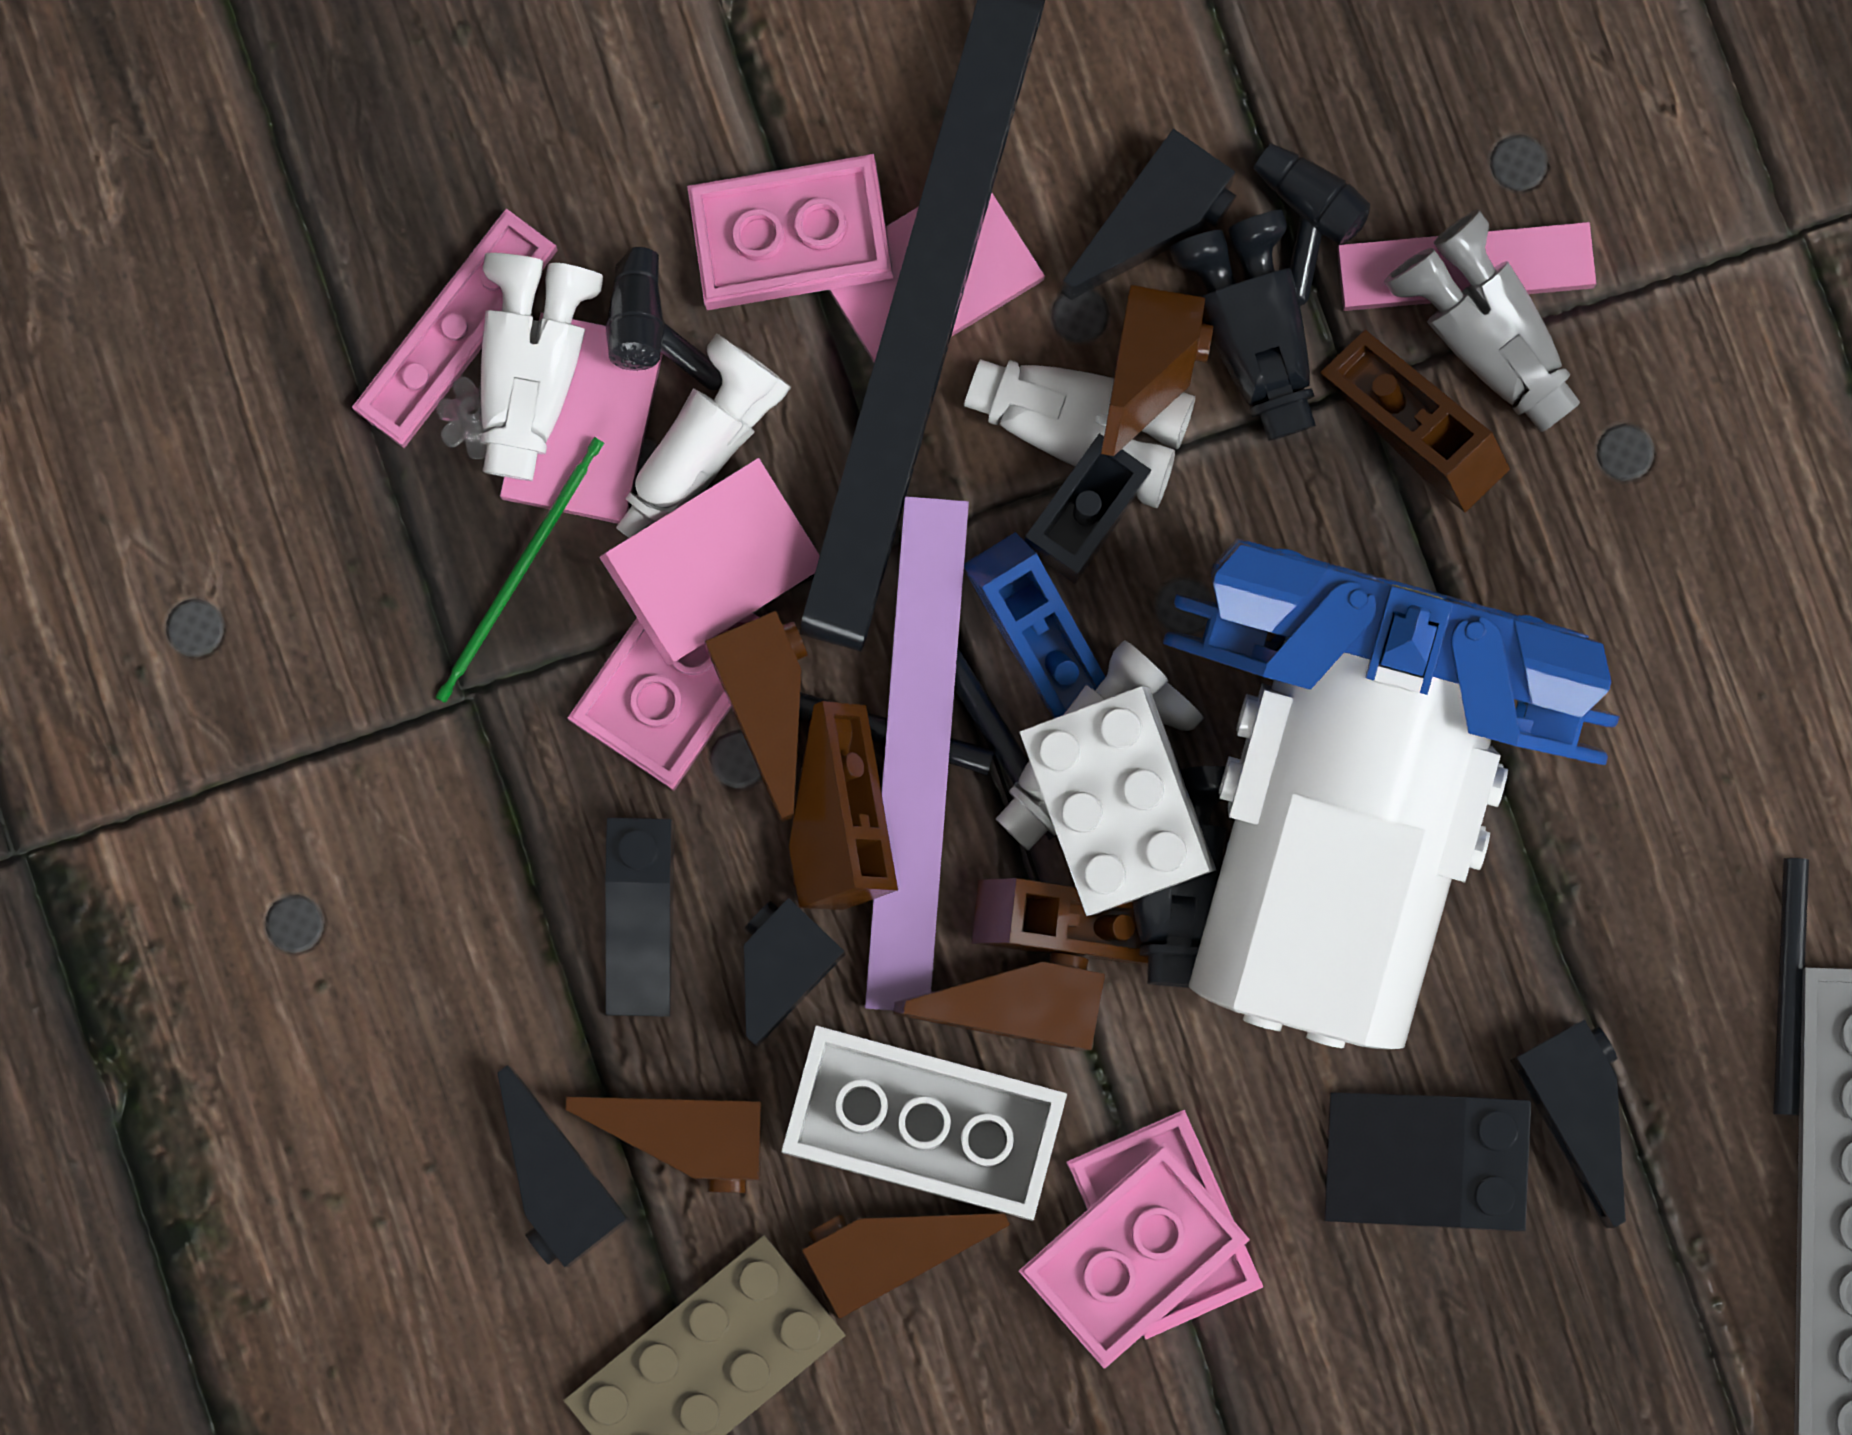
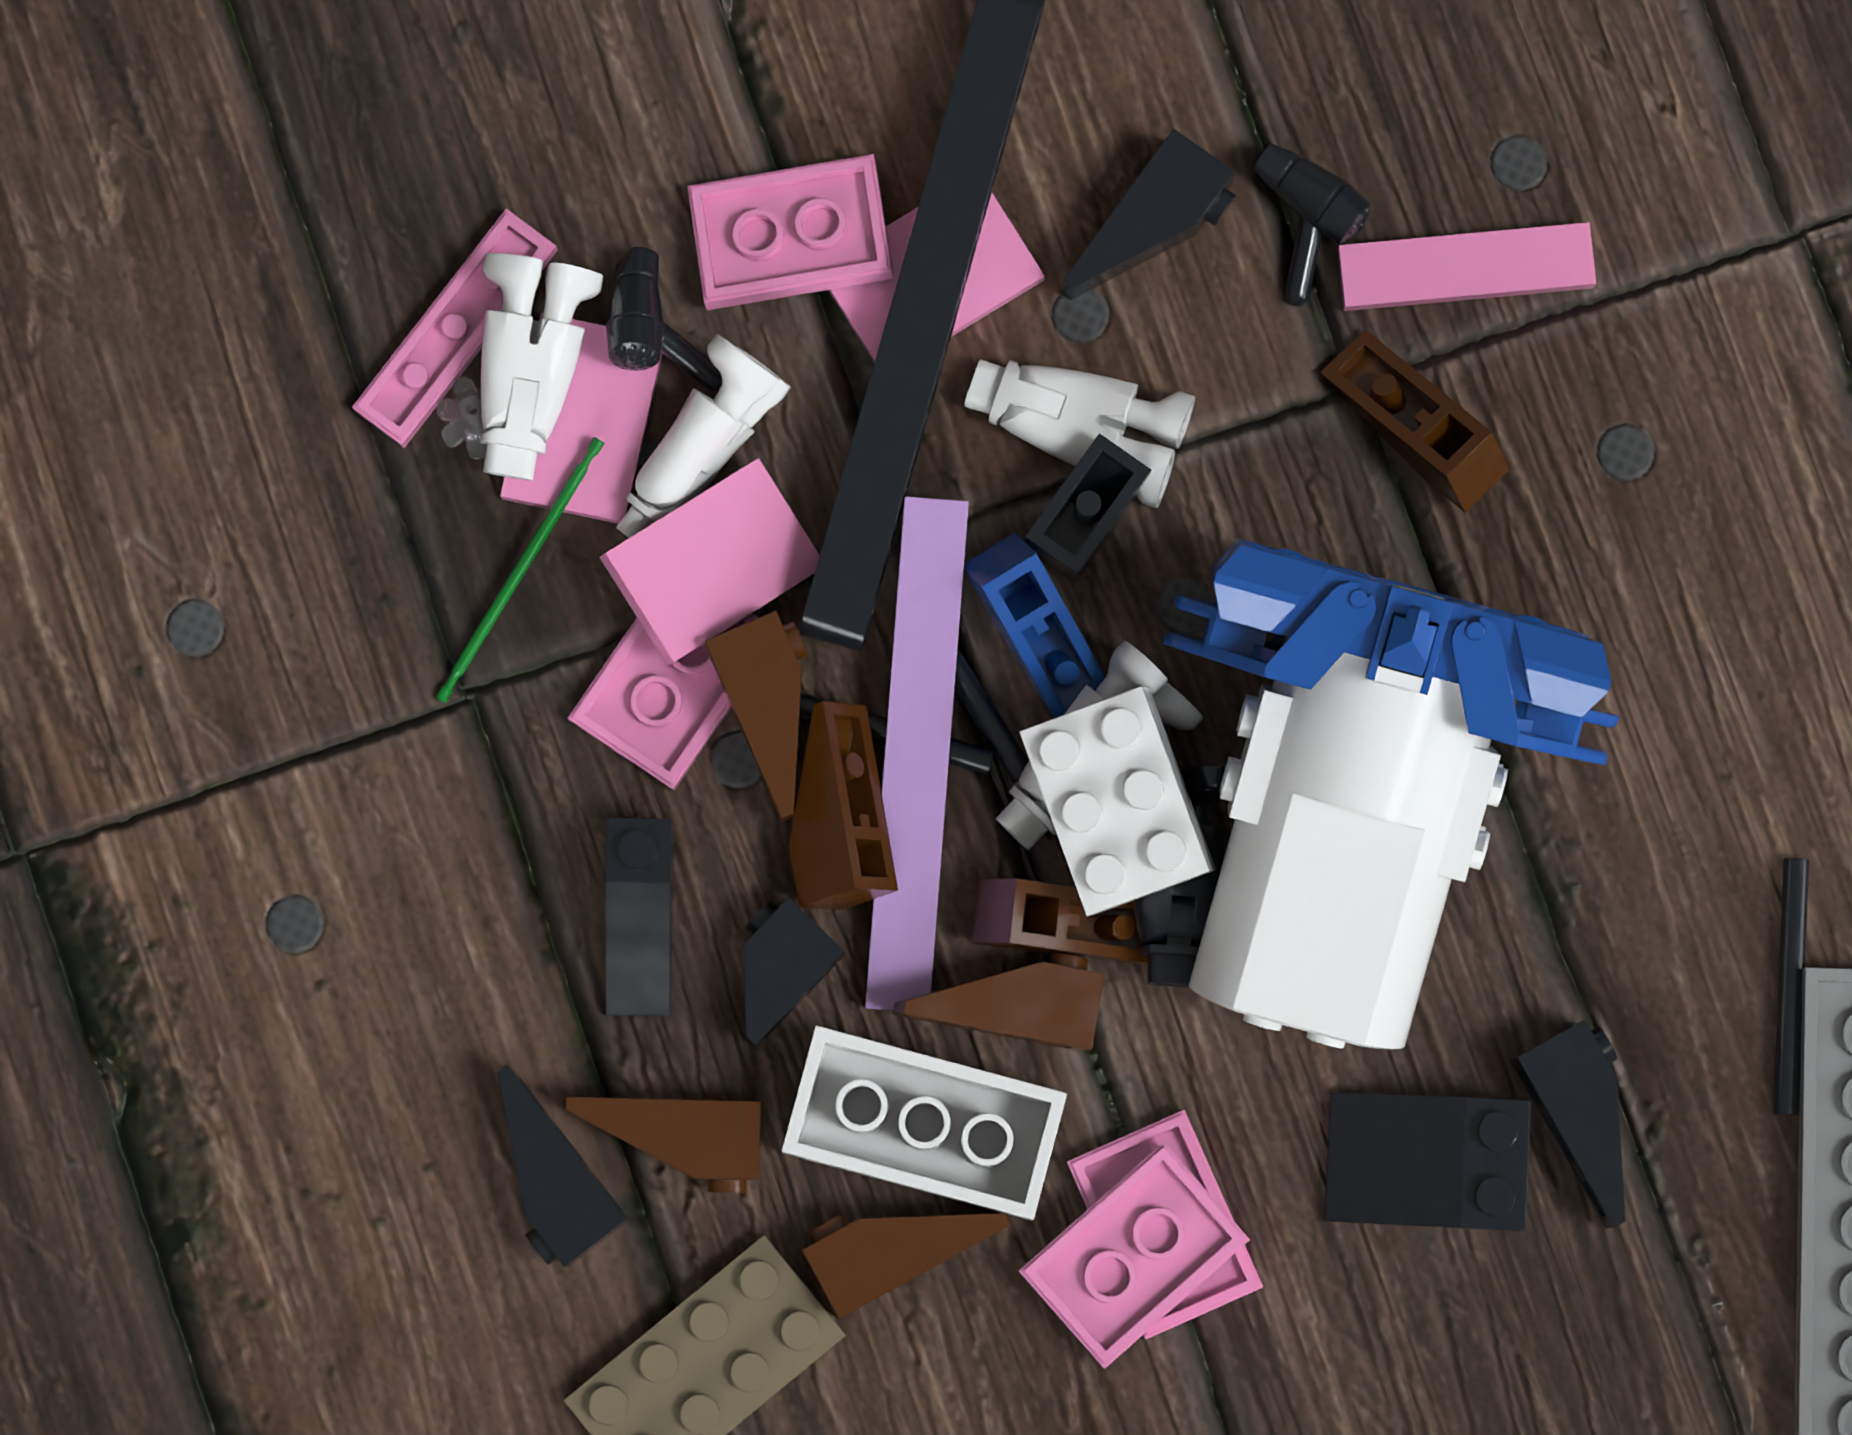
(1154, 359): reddish brown slope -> none
(1255, 321): black piece -> none
(1489, 322): light grey piece -> none

